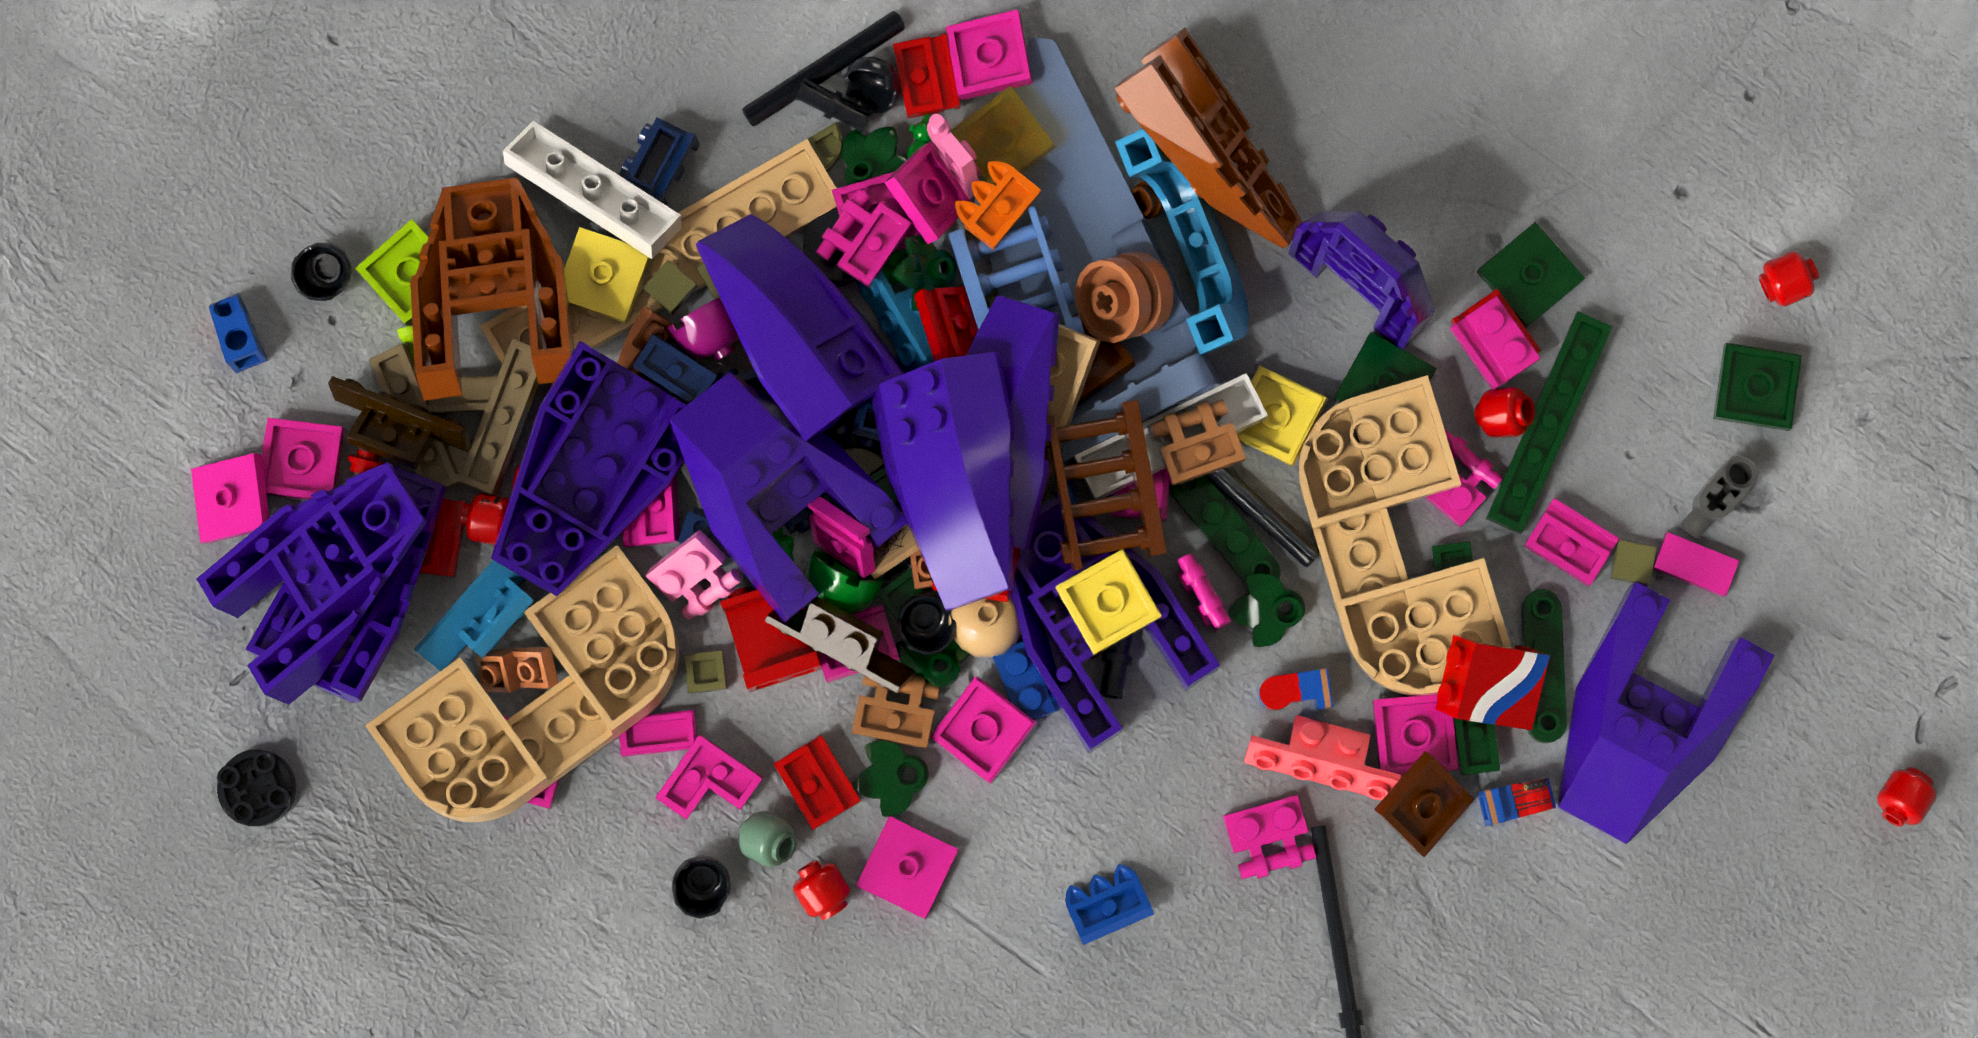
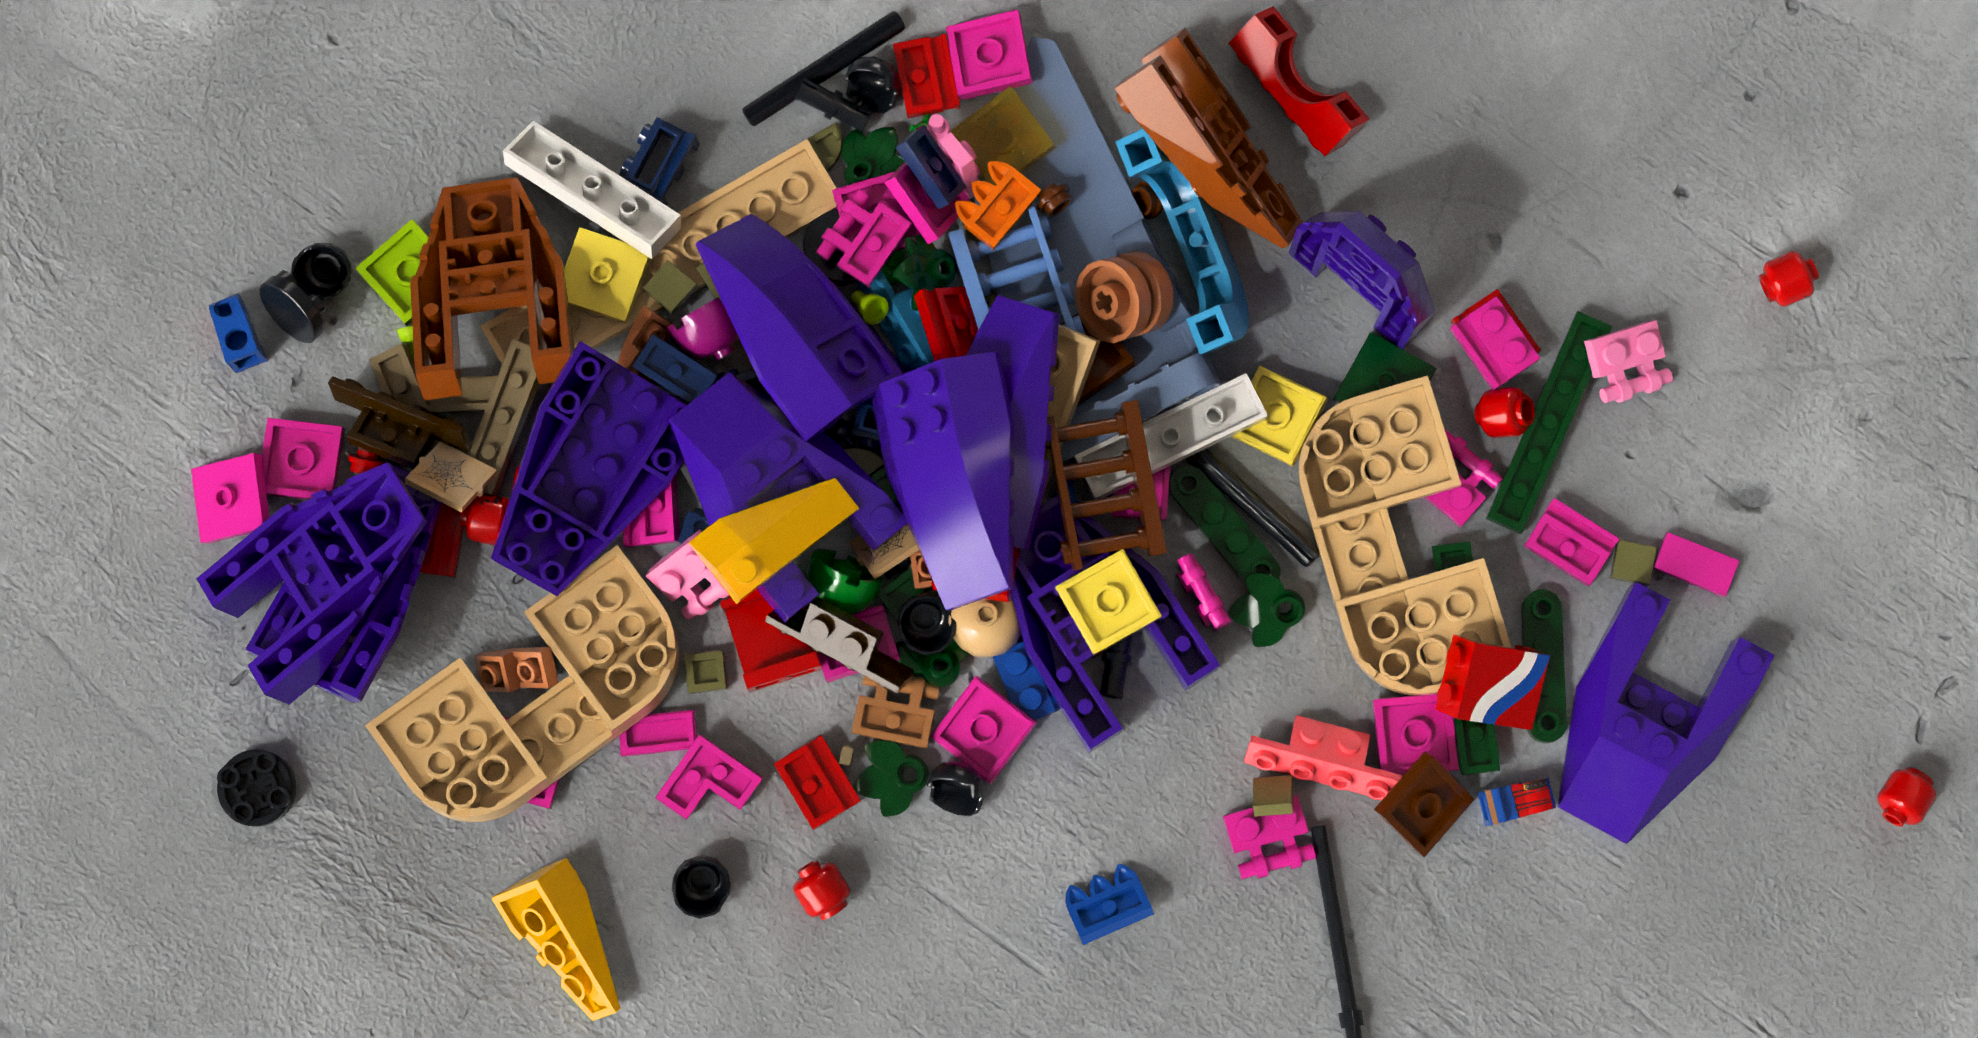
(292, 308): none -> black tile
(451, 476): none -> tan piece
(477, 617): dark azure bracket -> none
(559, 923): none -> yellow wedge
(765, 538): none -> yellow wedge
(767, 839): sand green head -> none
(842, 537): dark pink plate -> none
(846, 756): none -> dark tan piece
(871, 307): none -> lime piece
(907, 867): dark pink plate -> none
(931, 167): none -> dark blue plate
(957, 788): none -> black hair
(1054, 199): none -> reddish brown plate
(1200, 453): medium nougat plate -> none
(1267, 50): none -> red arch
(1273, 795): none -> olive tile
(1282, 690): leg -> none
(1531, 274): dark green plate -> none
(1625, 349): none -> bright pink plate
(1701, 517): dark grey piece -> none
(1757, 386): dark green plate -> none

